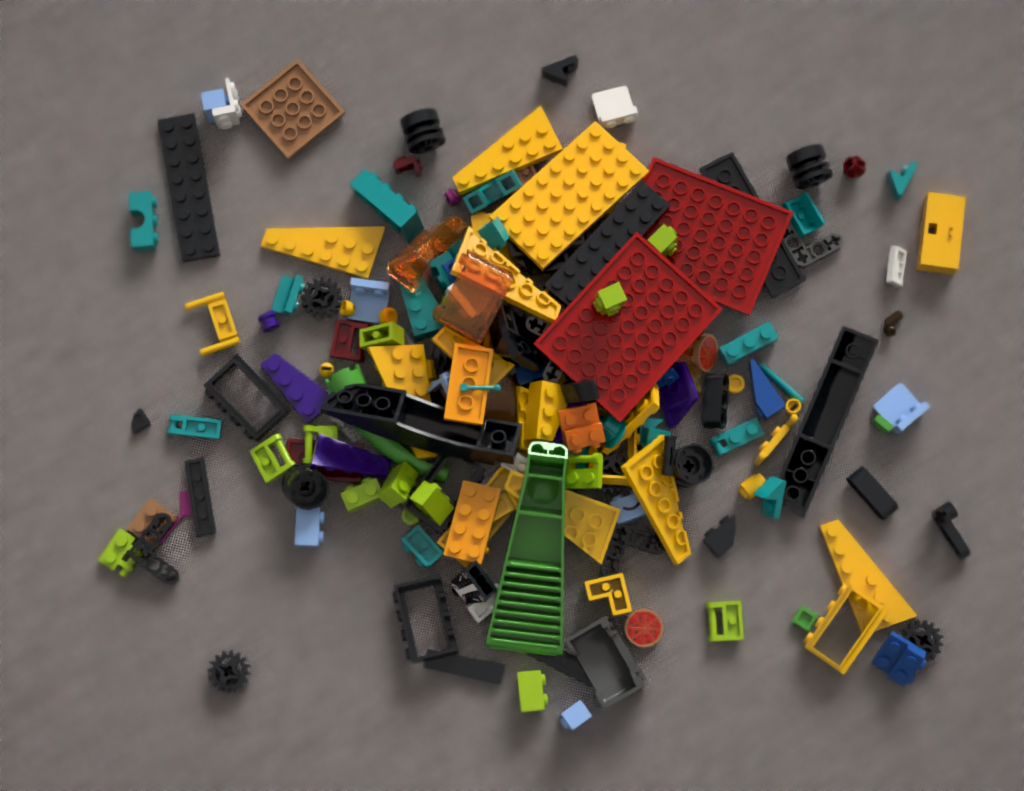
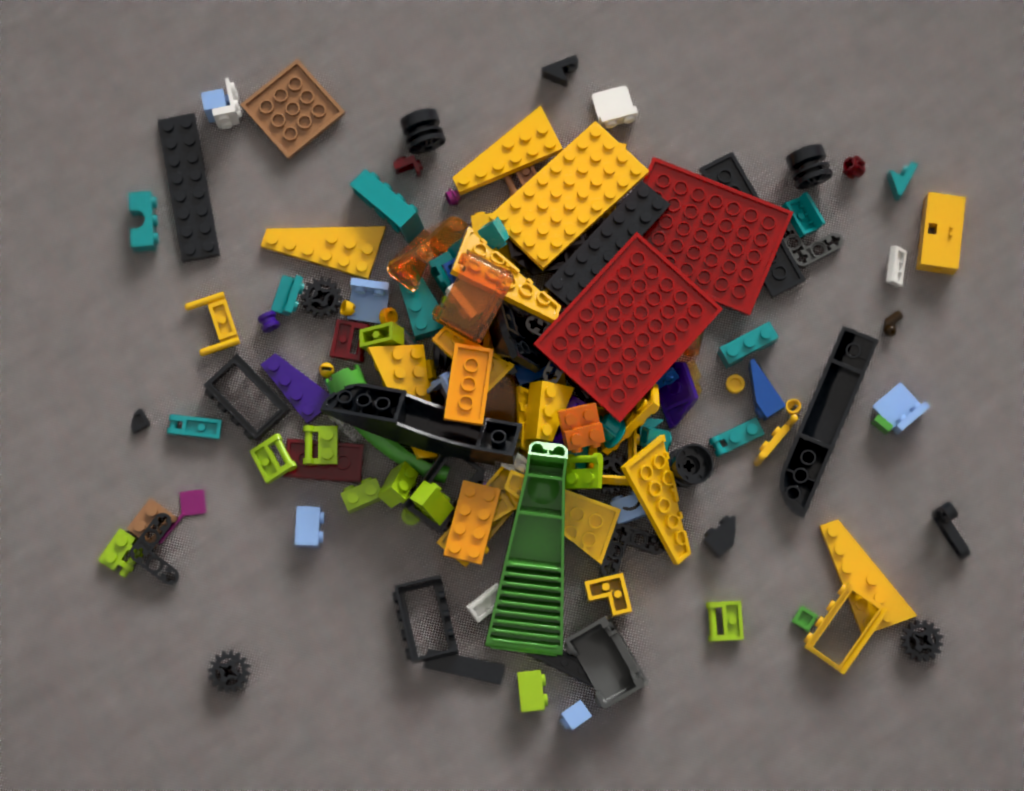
(200, 497): black tile -> none
(312, 493): black wheel -> none
(342, 456): dark purple wing -> none
(422, 547): teal bracket -> none
(464, 387): teal hinge -> none
(473, 584): black torso -> none
(492, 191): teal arch -> none
(580, 392): black slope -> none
(610, 300): lime brick -> none
(643, 628): tile -> none
(664, 240): lime brick -> none
(668, 456): black pin -> none
(705, 352): tile -> none
(715, 401): black beam -> none
(750, 485): yellow brick -> none
(772, 492): teal slope -> none
(781, 383): teal bar -> none
(872, 493): black beam -> none
(899, 659): blue plate -> none

